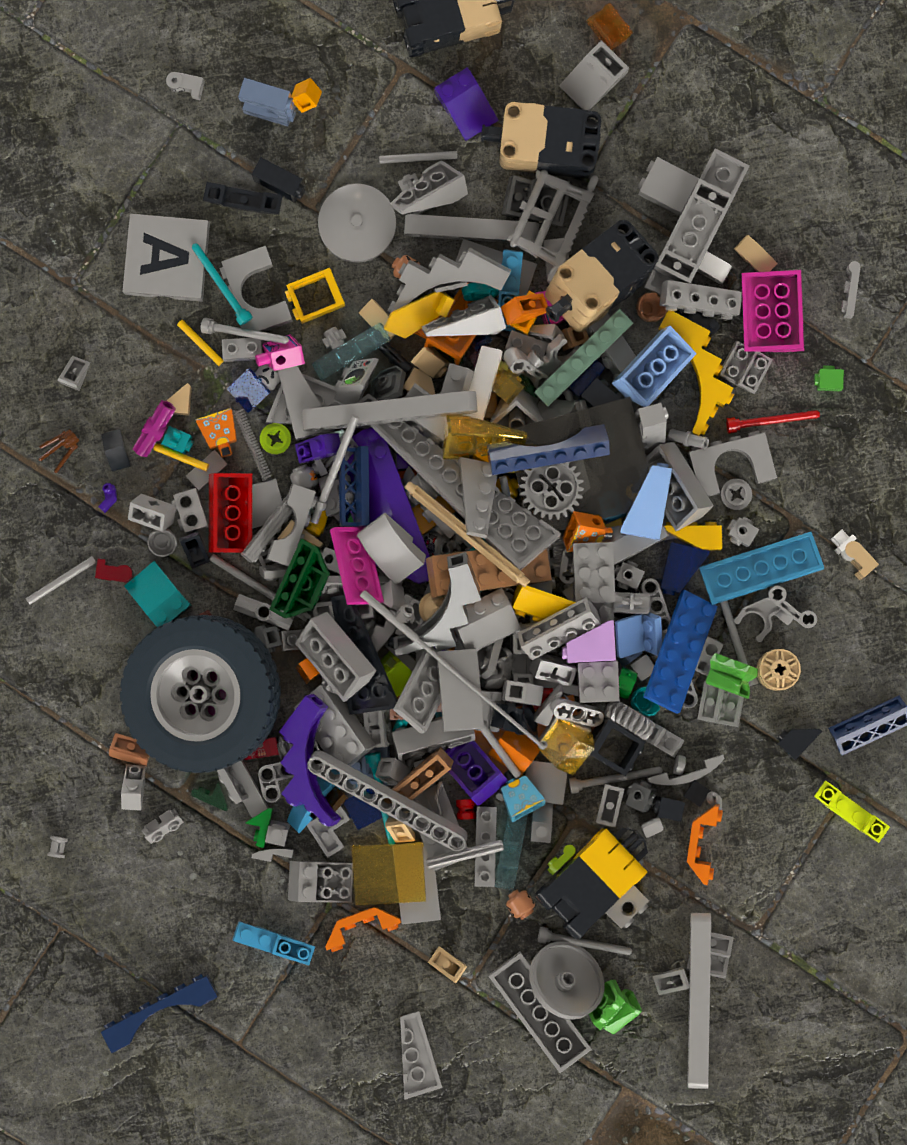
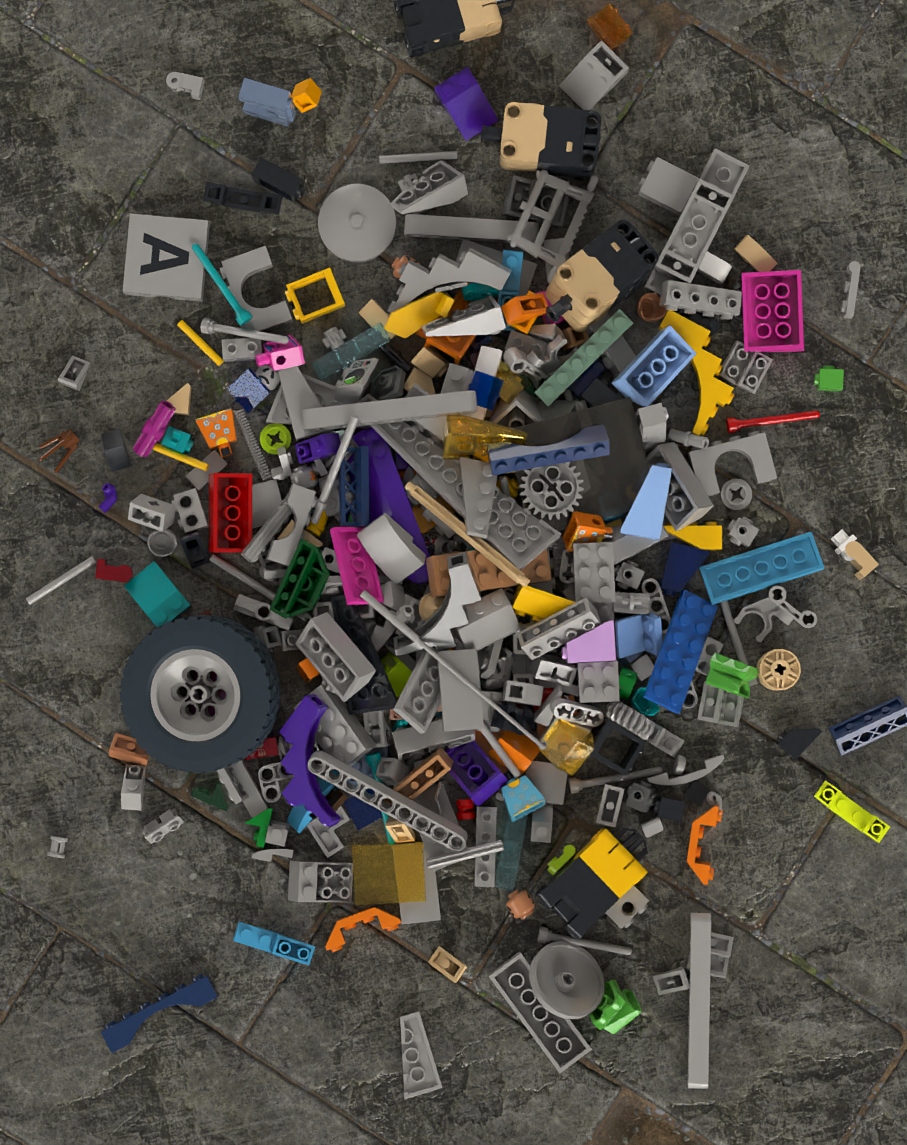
(284, 470): none -> light grey bracket
(486, 388): none -> clear blue piece

